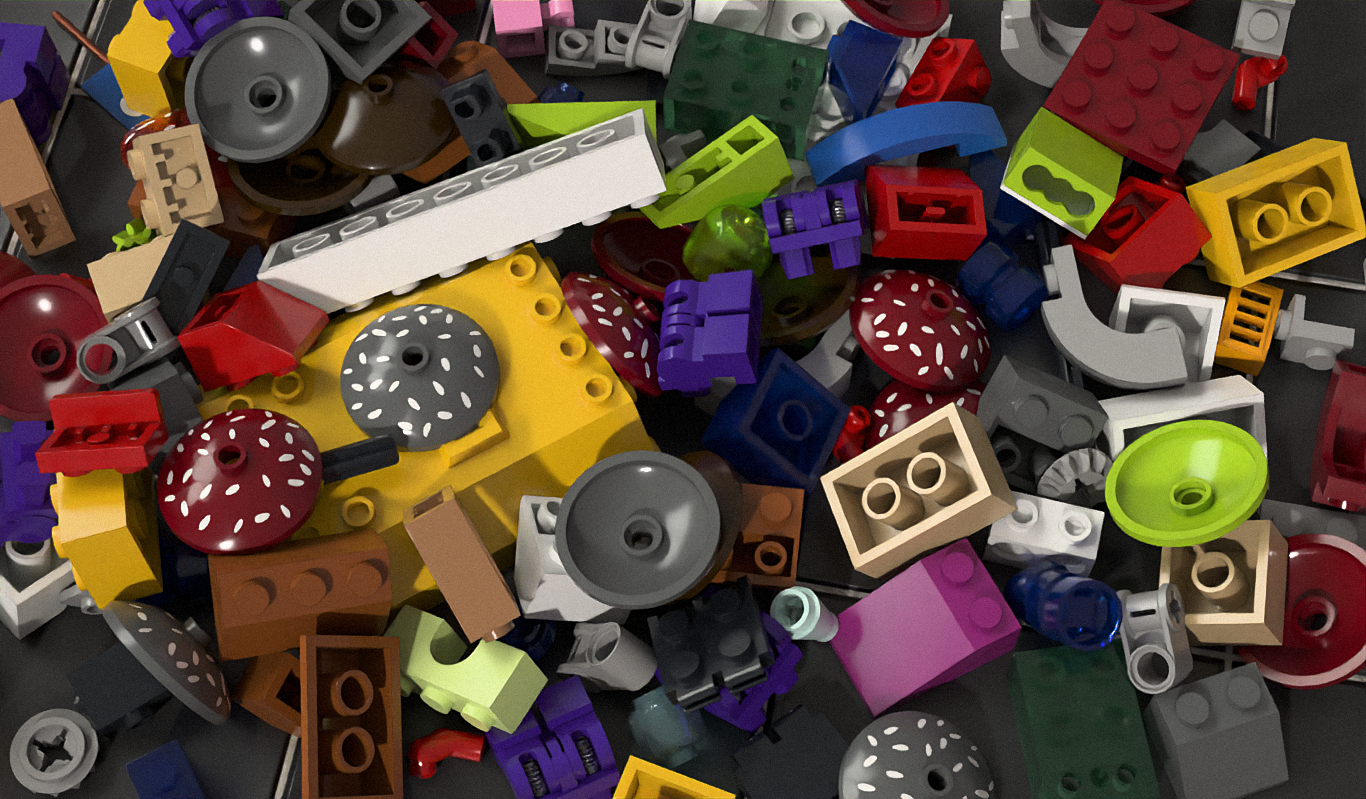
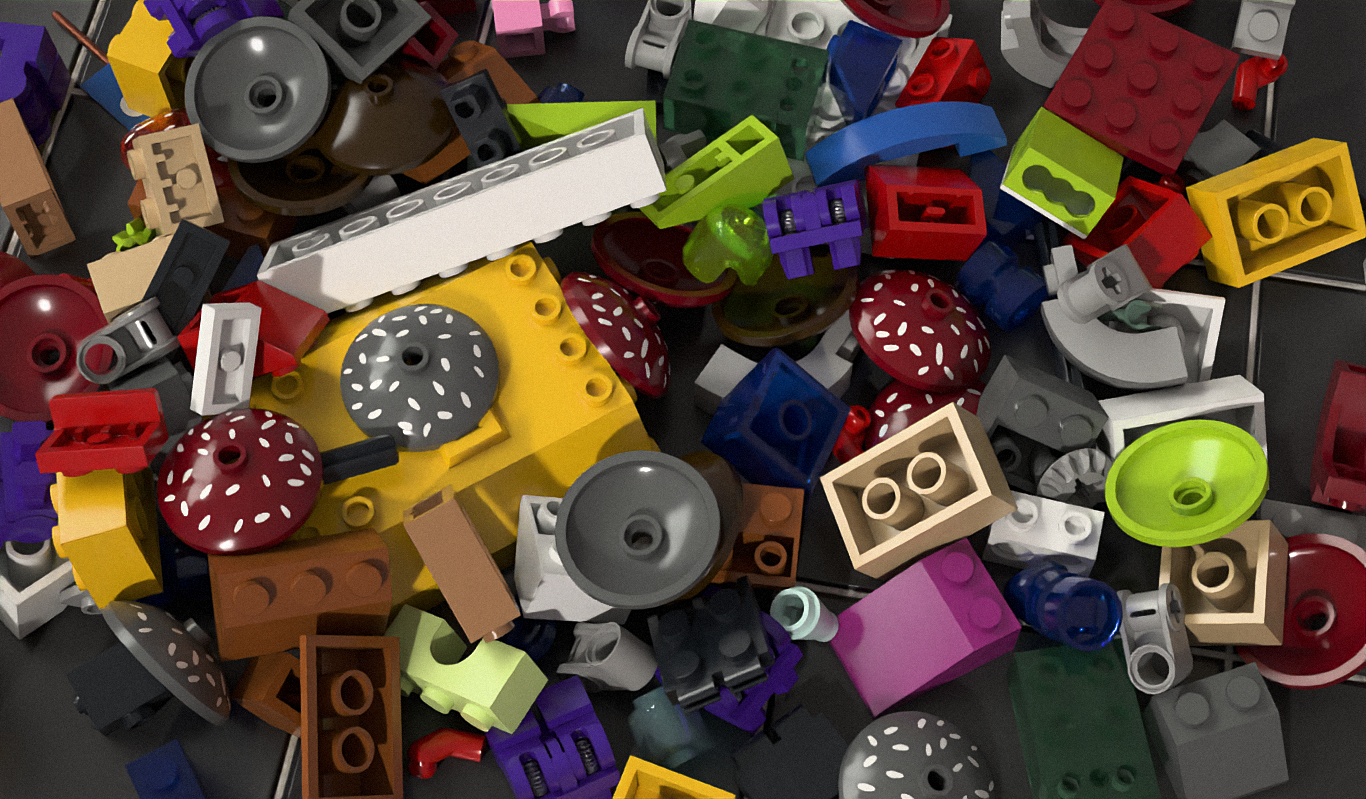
(49, 729): light grey gear -> none
(225, 357): none -> white plate
(588, 51): light grey slope -> none
(710, 332): dark purple hips -> none
(1103, 286): none -> light grey piece
(1133, 315): none -> sand green hand
(1238, 354): light orange slope -> none
(1310, 341): light grey bracket -> none

